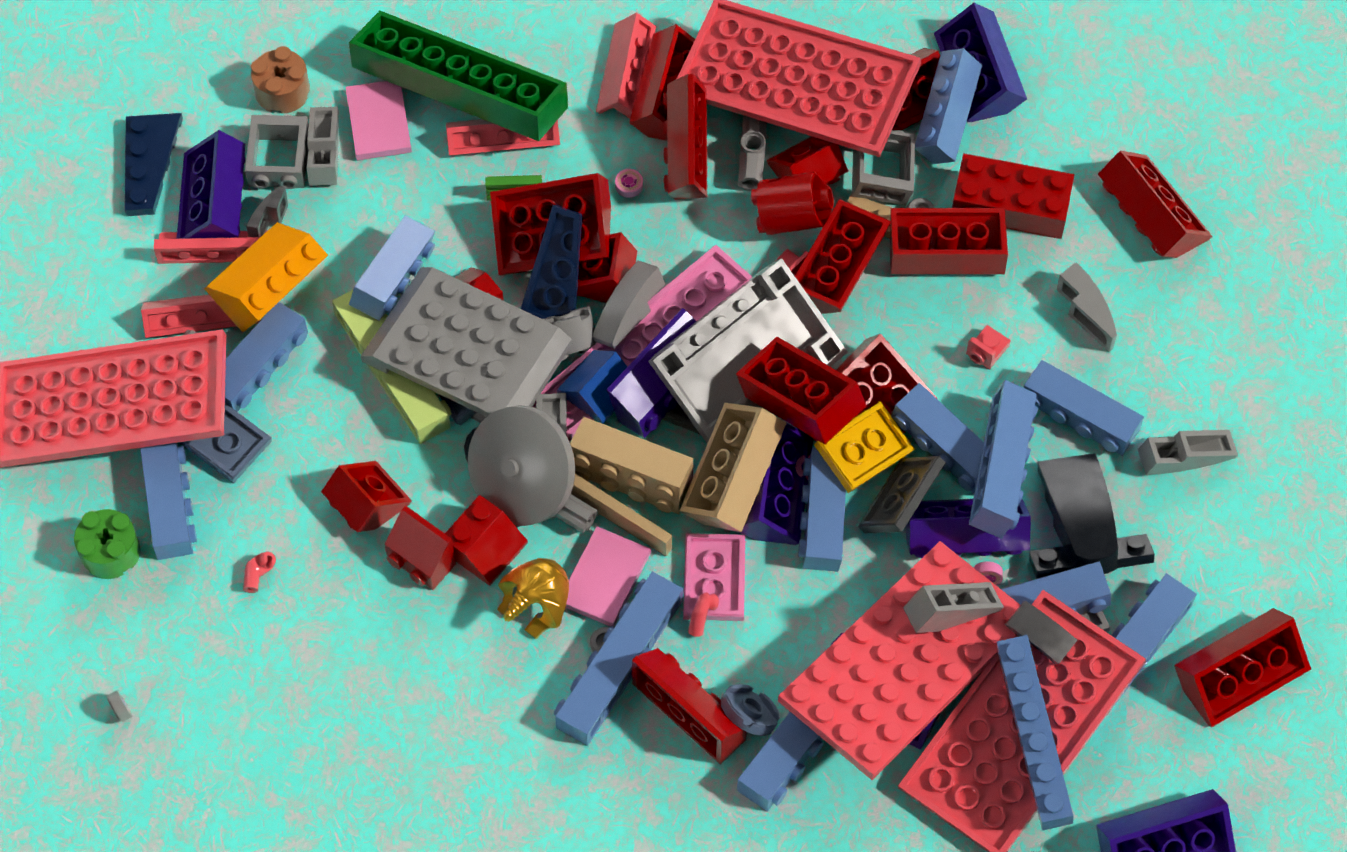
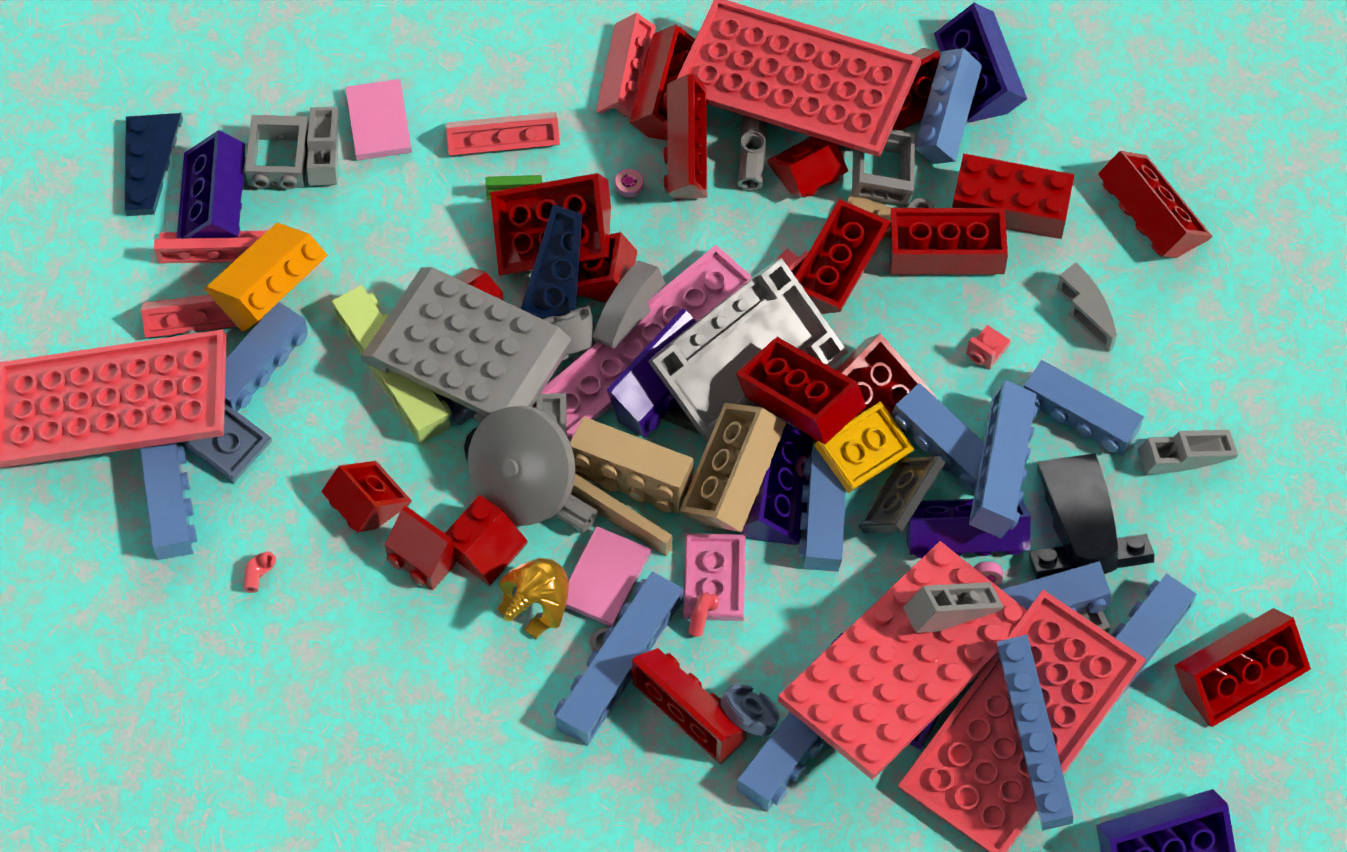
(107, 543): bright green brick -> none
(119, 706): light grey tile -> none
(268, 212): flat silver slope -> none
(280, 80): nougat brick -> none
(392, 268): brick -> none
(459, 75): green brick -> none
(589, 383): blue slope -> none
(792, 203): red cylinder -> none
(1041, 631): flat silver slope -> none

